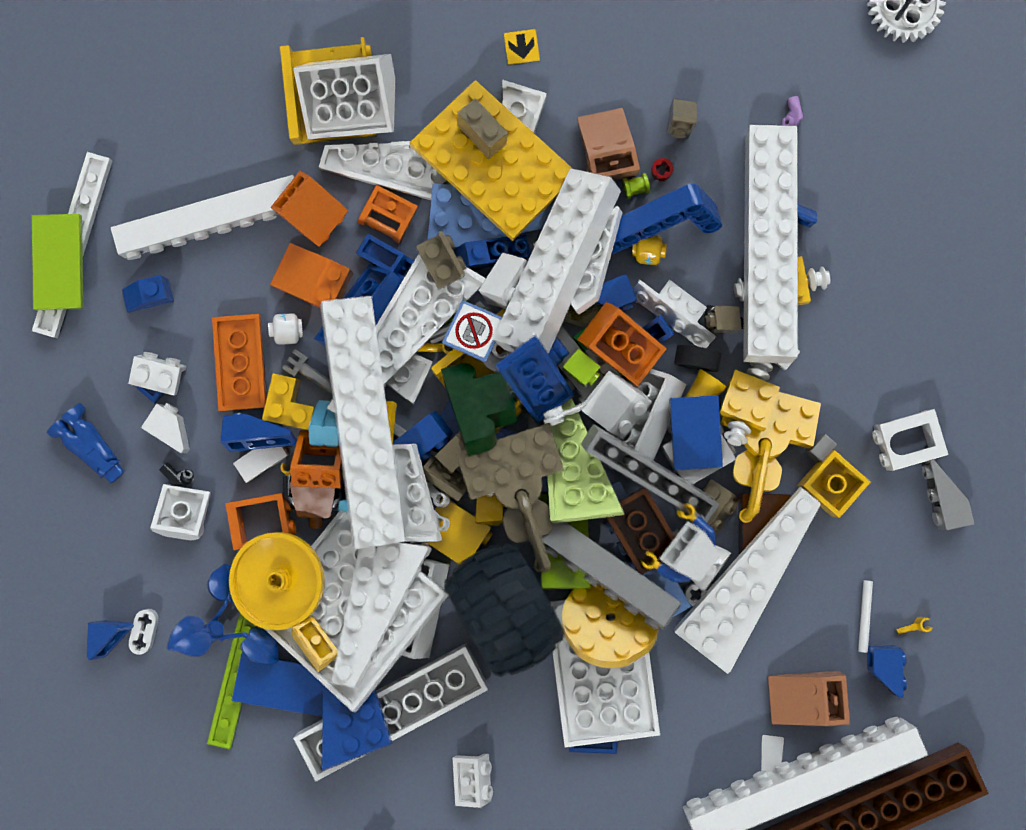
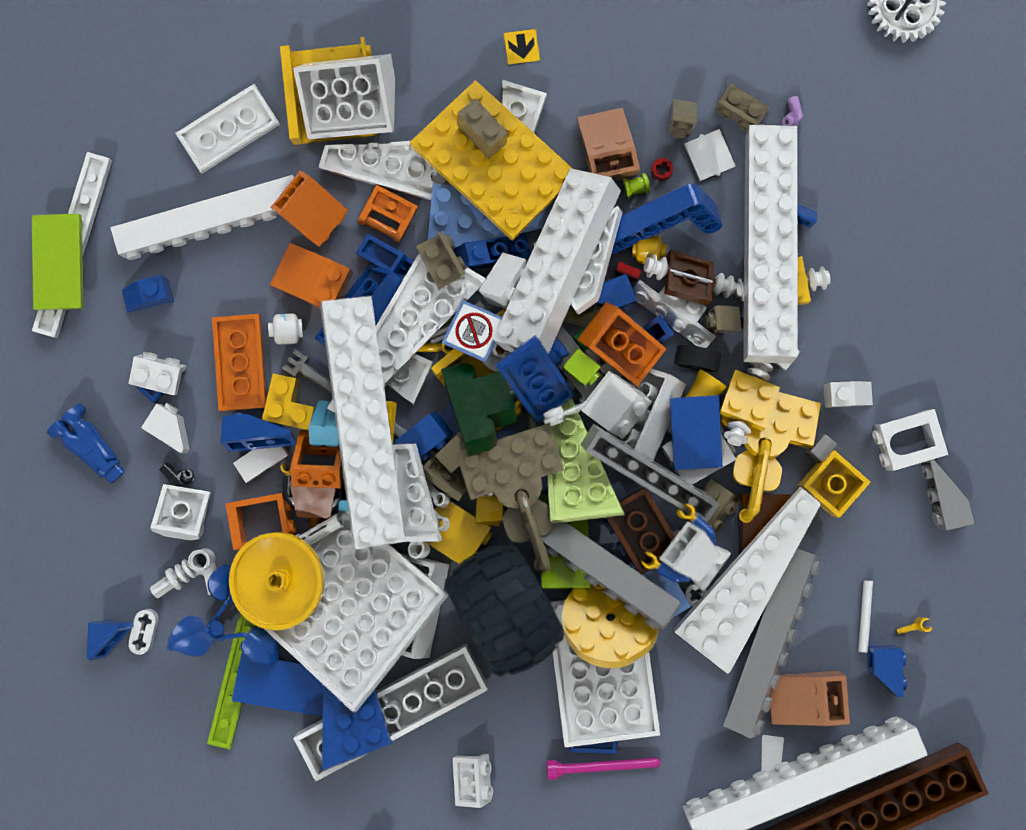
(183, 572): none -> white piece
(227, 128): none -> white tile
(314, 643): yellow slope -> none
(322, 530): none -> white pin
(375, 598): white wing -> none
(556, 769): none -> dark pink piece
(632, 273): none -> red tile
(689, 277): none -> reddish brown plate
(709, 155): none -> white piece
(741, 107): none -> dark tan bracket
(771, 645): none -> light grey brick
(847, 394): none -> white slope

